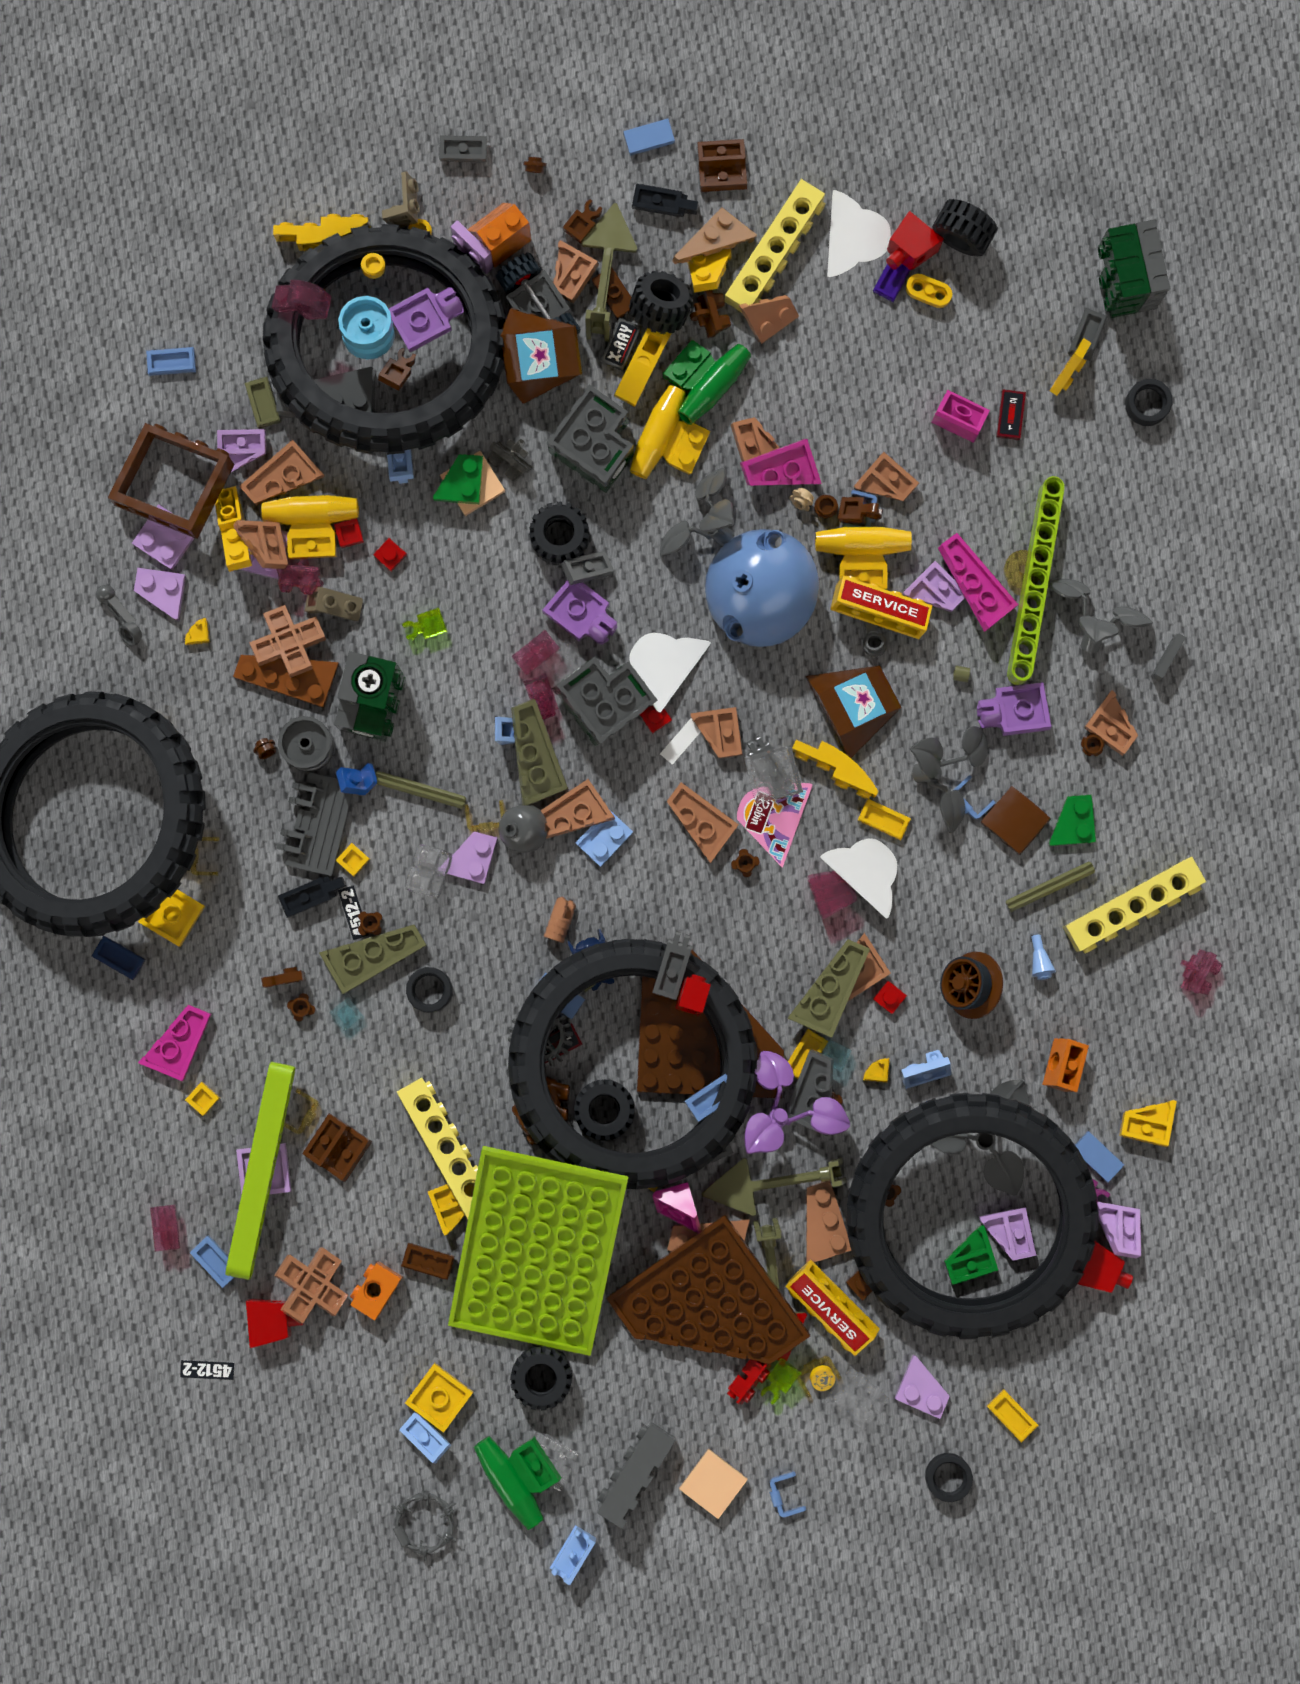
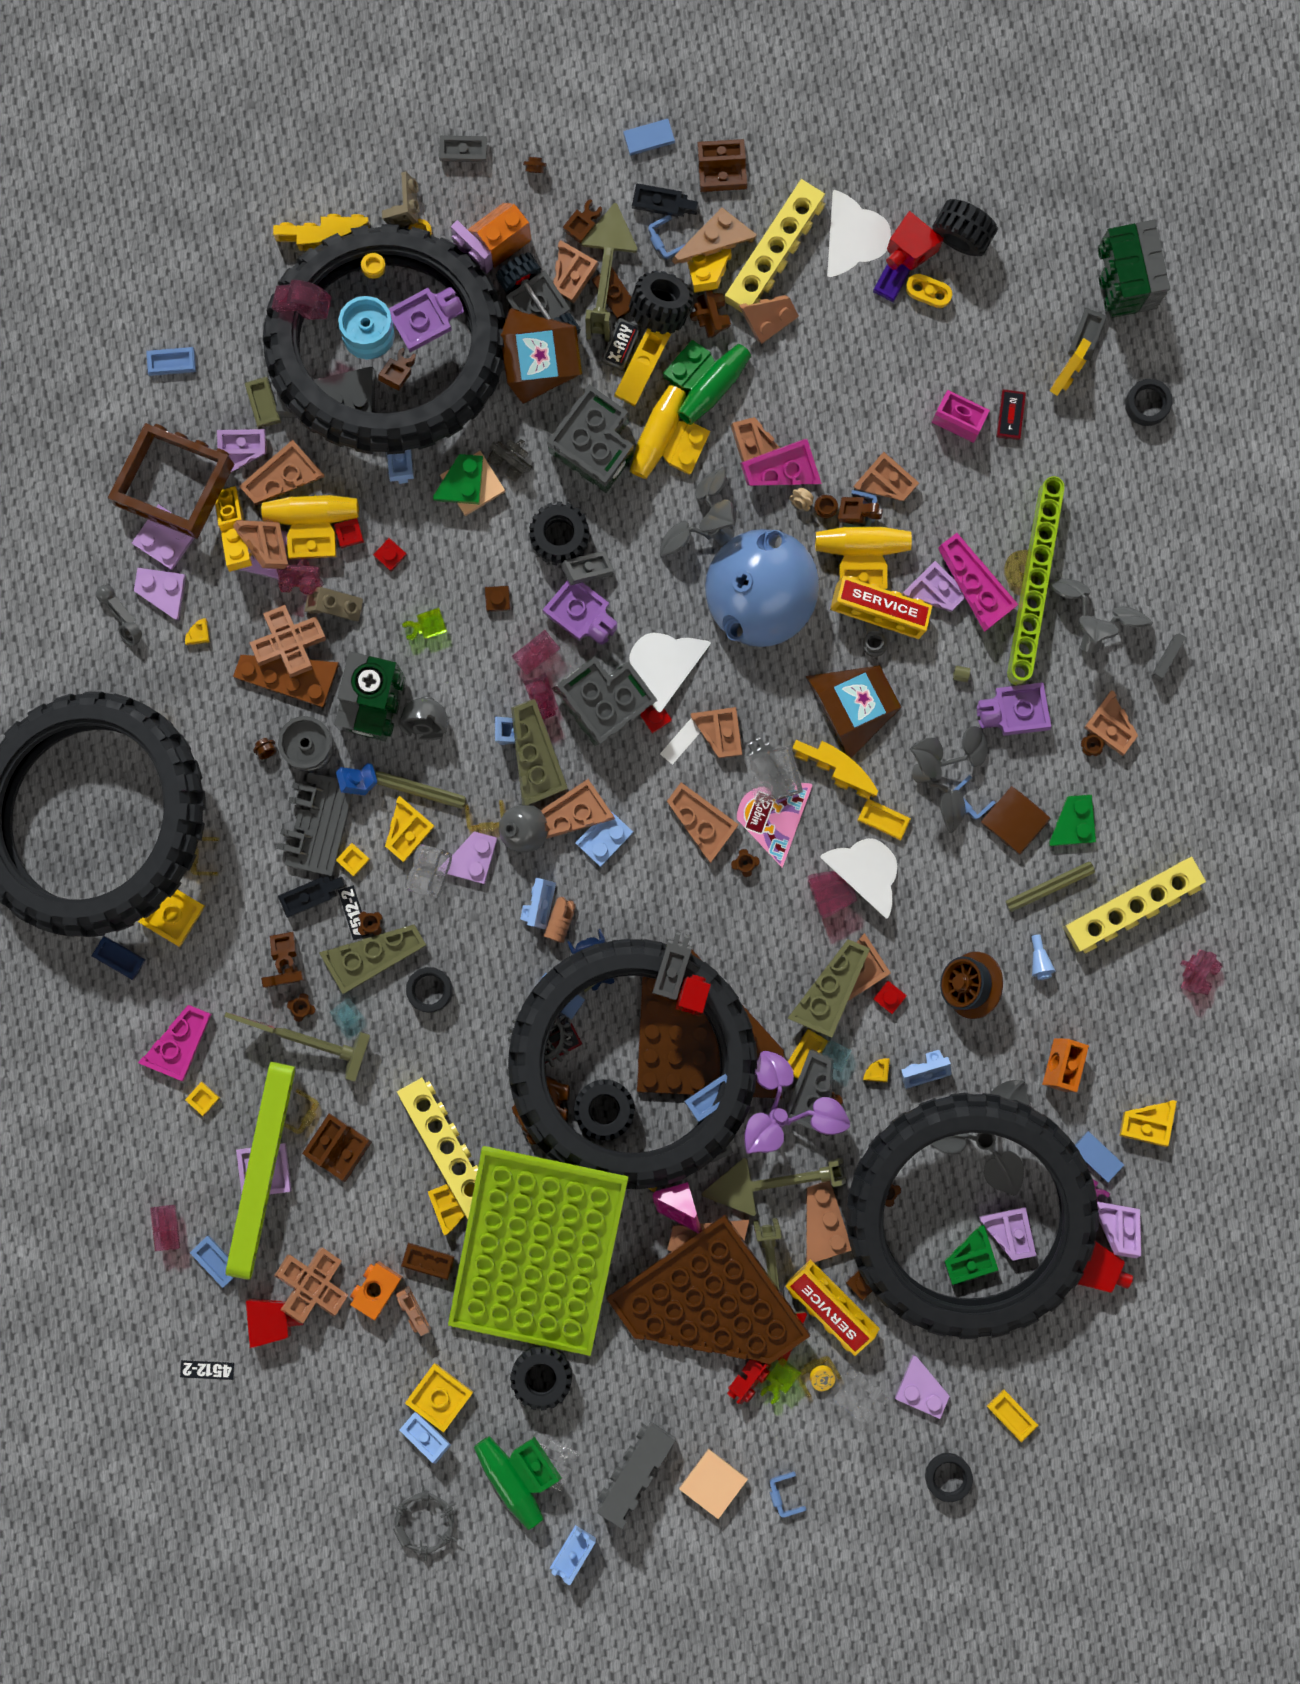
(283, 949): none -> reddish brown plate
(351, 1054): none -> olive piece
(406, 830): none -> yellow wing
(410, 1305): none -> nougat wing
(424, 717): none -> dark grey cylinder
(497, 598): none -> reddish brown plate
(538, 912): none -> light blue hinge
(656, 241): none -> medium blue piece

